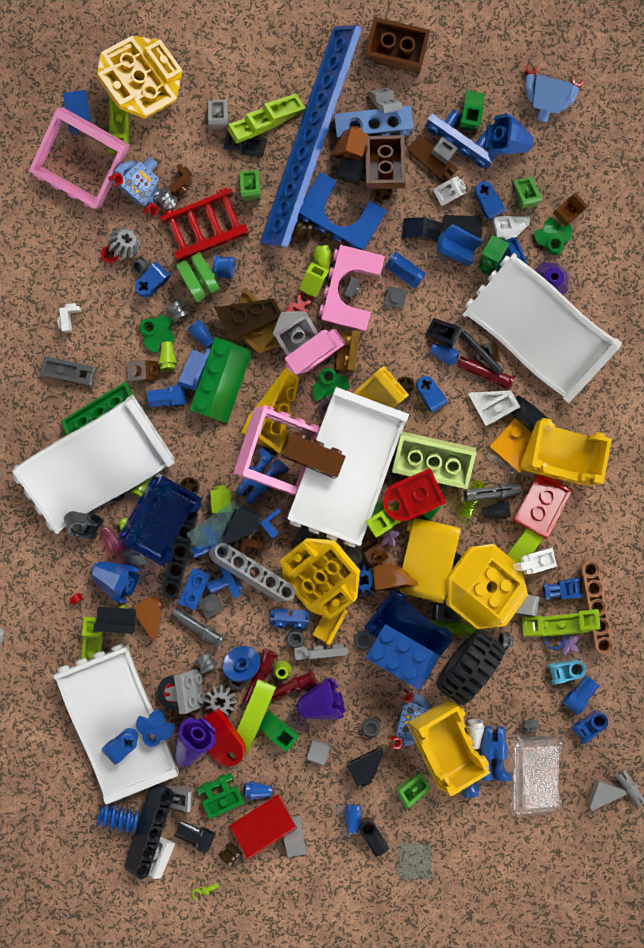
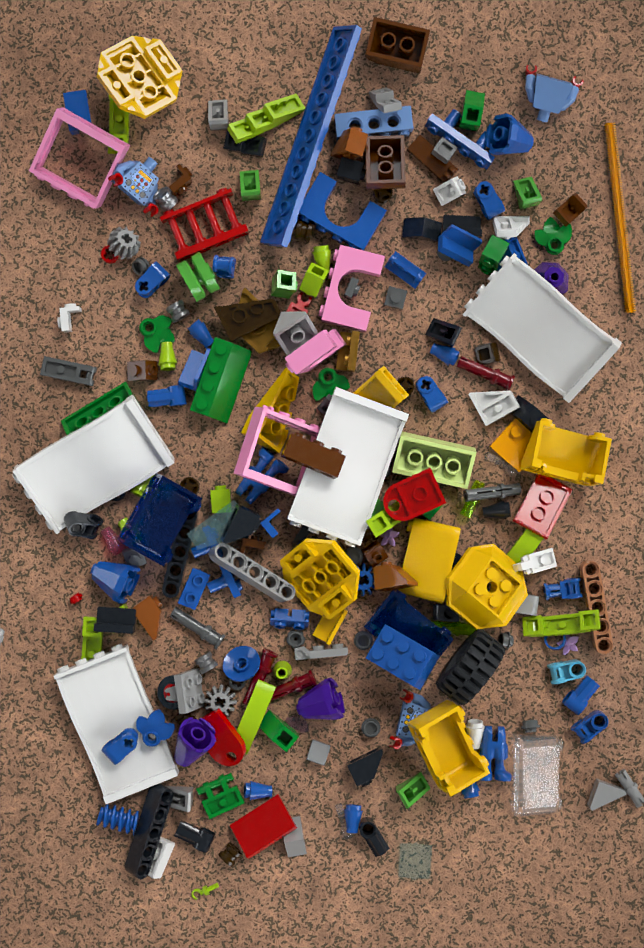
(210, 605): dark grey plate -> none
(284, 284): none -> bright green brick
(481, 352): black bar -> none
(617, 199): none -> light orange axle

